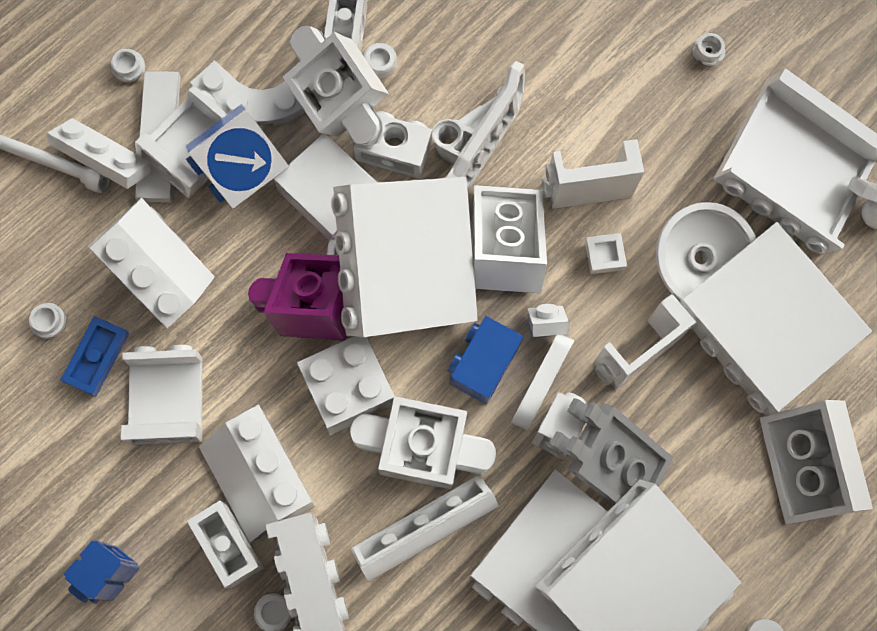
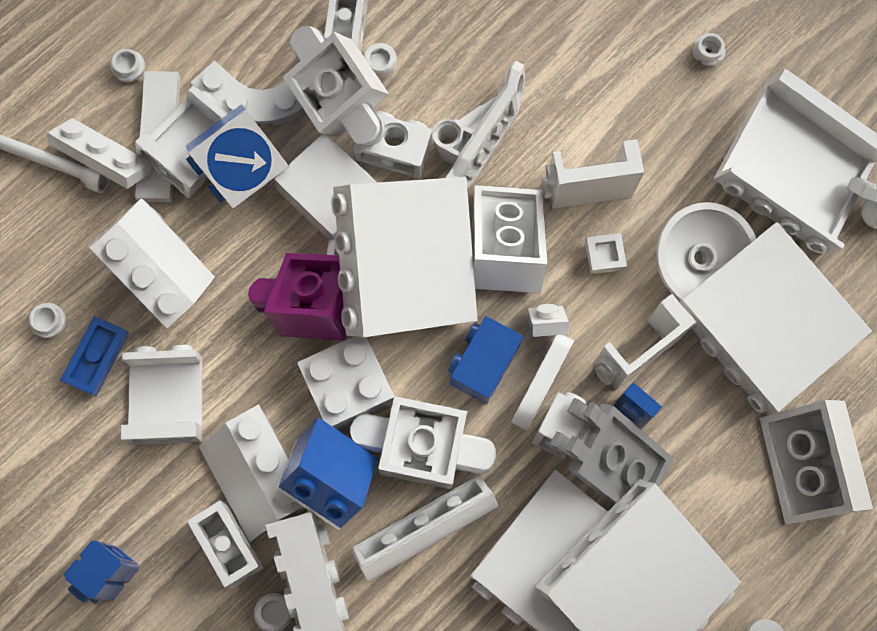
(328, 474): none -> blue piece
(637, 405): none -> blue plate

